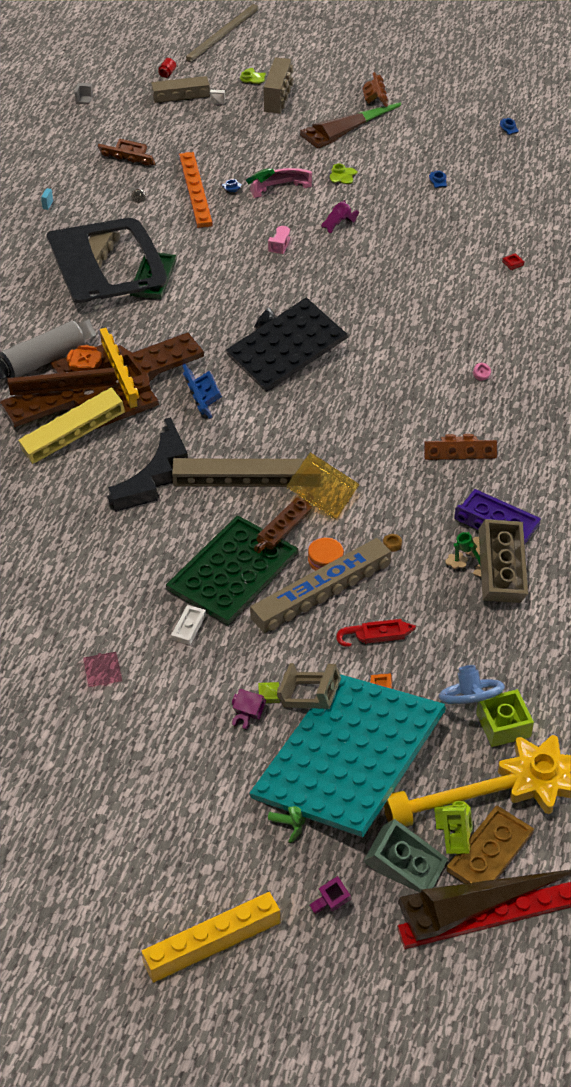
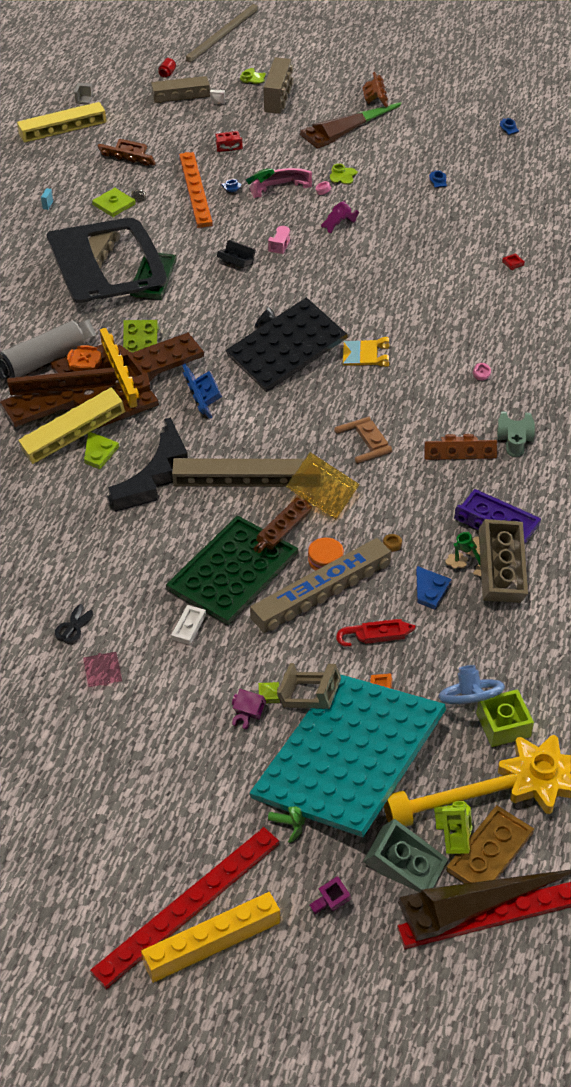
(61, 122): none -> light yellow brick
(75, 624): none -> black piece
(99, 450): none -> lime wing
(113, 202): none -> lime plate
(139, 334): none -> lime bracket
(184, 907): none -> red plate
(228, 141): none -> red piece
(237, 253): none -> black bracket
(323, 188): none -> bright pink tile
(365, 352): none -> yellow flag
(371, 436): none -> medium nougat plate
(430, 587): none -> blue wing
(515, 433): none -> sand green piece

